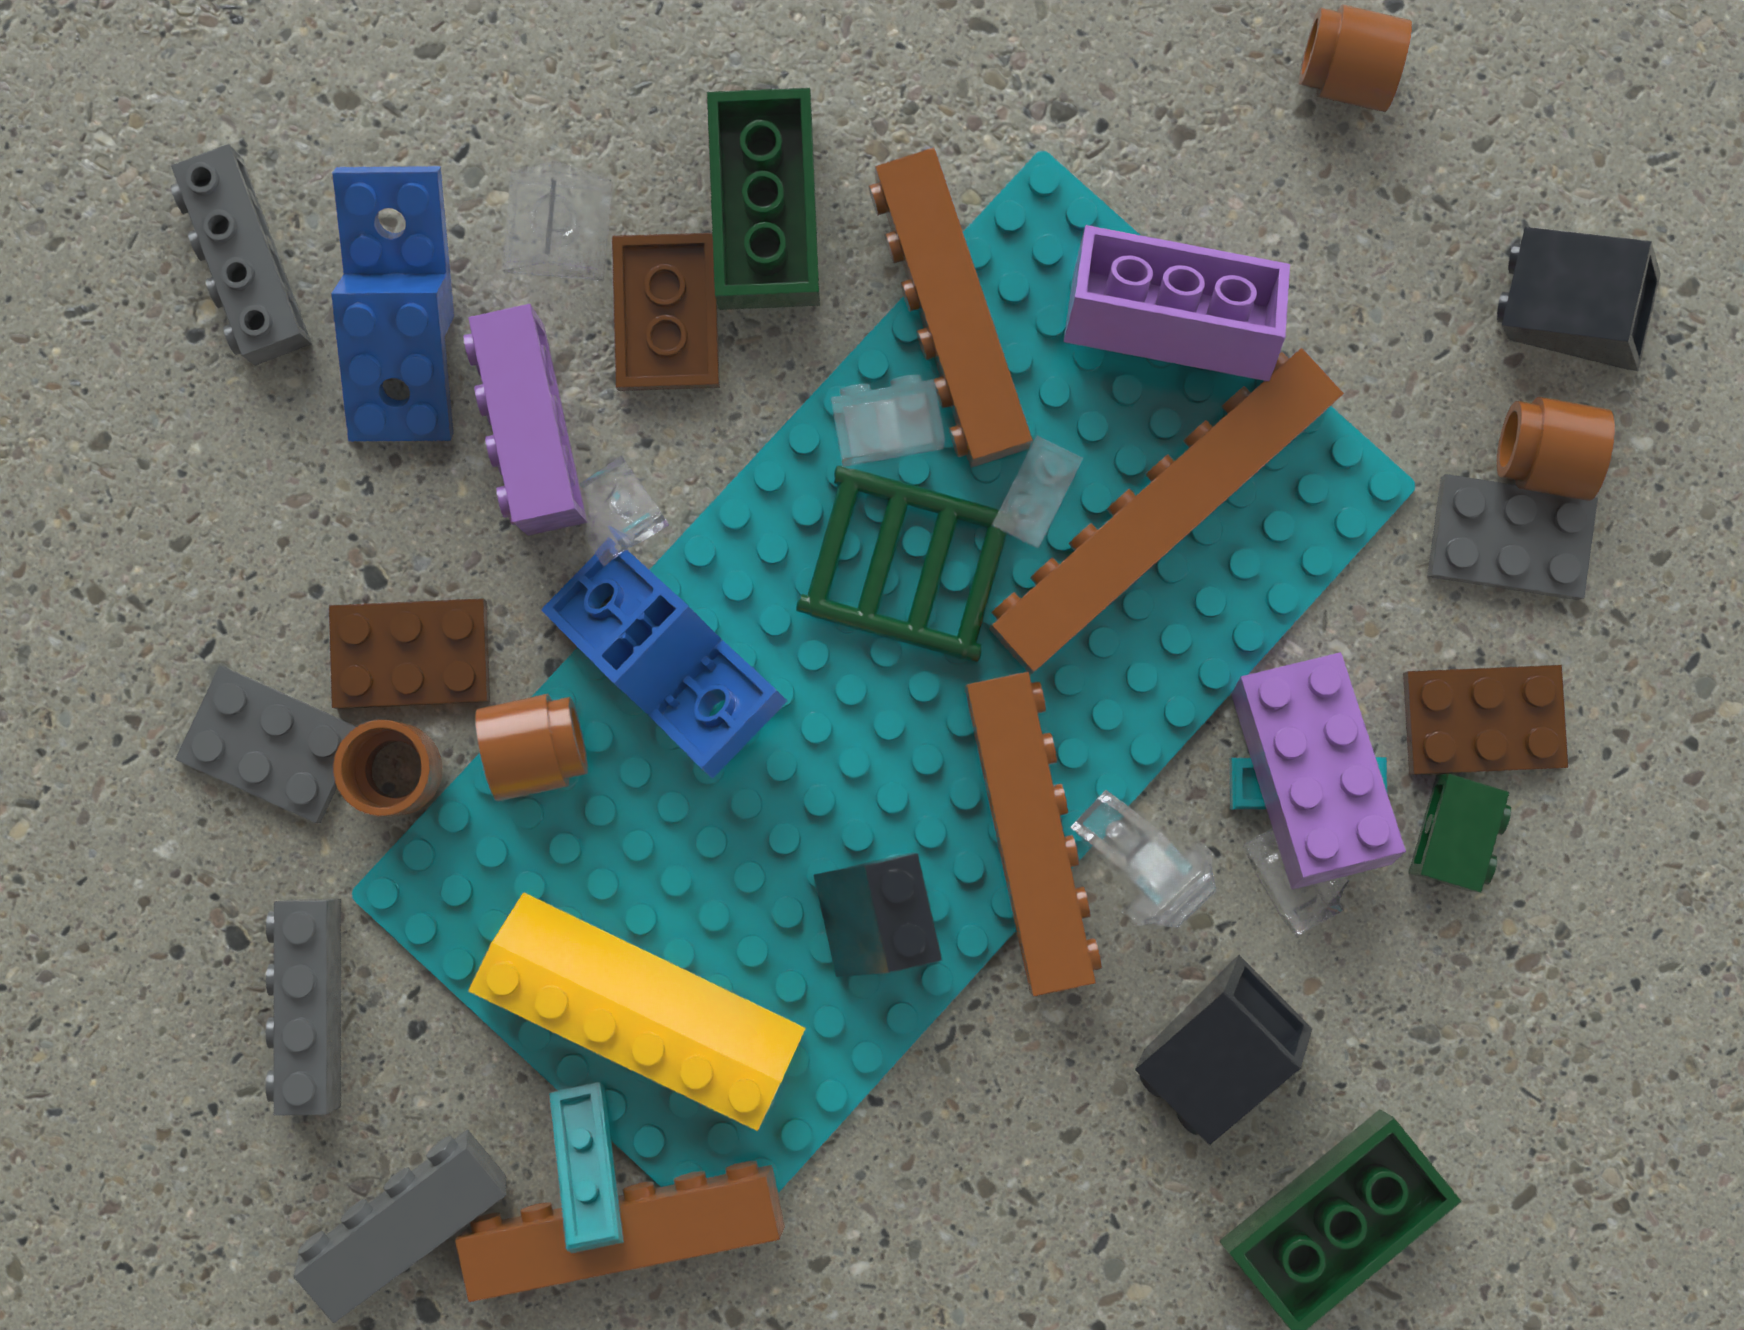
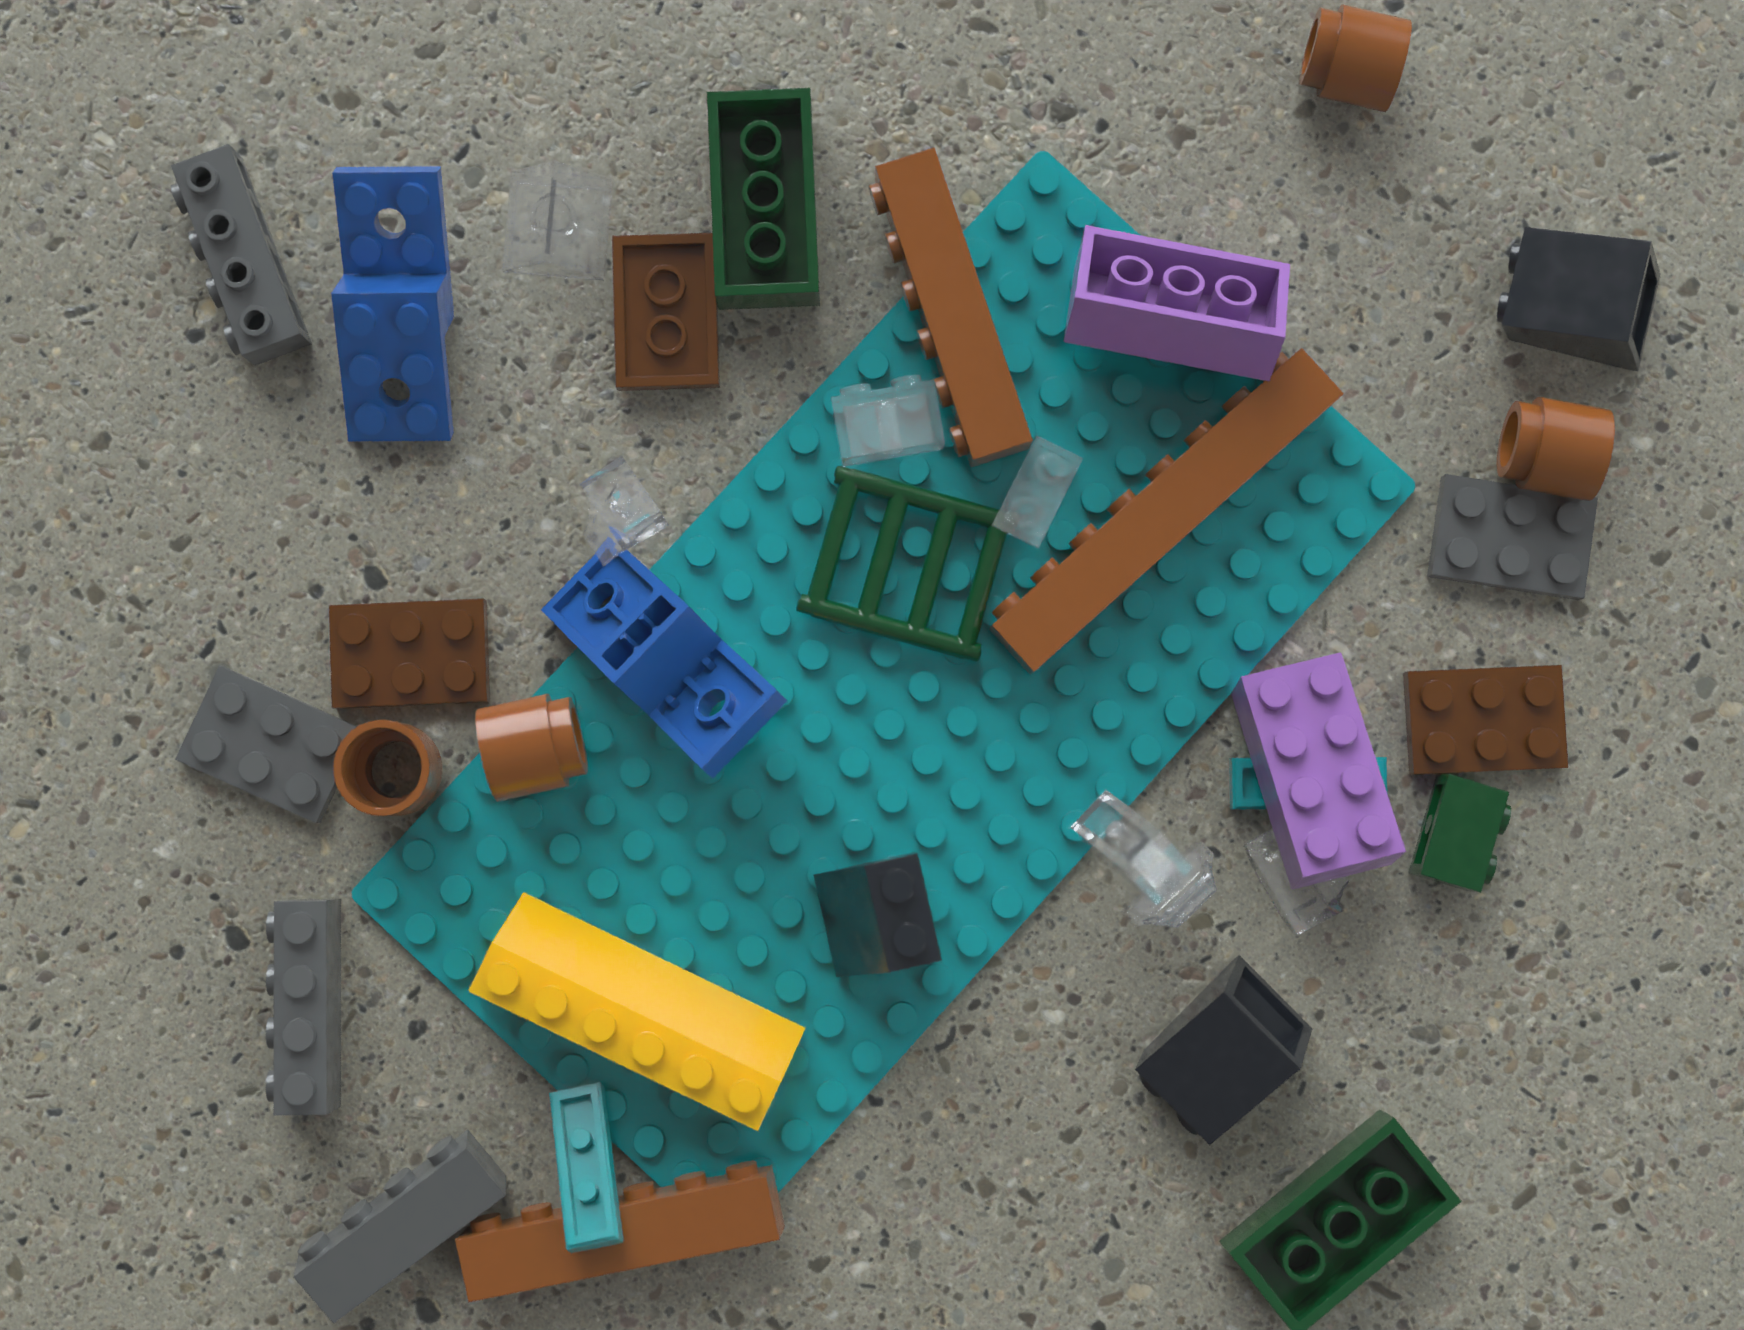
(526, 420): medium lavender brick -> none
(1031, 834): dark orange brick -> none

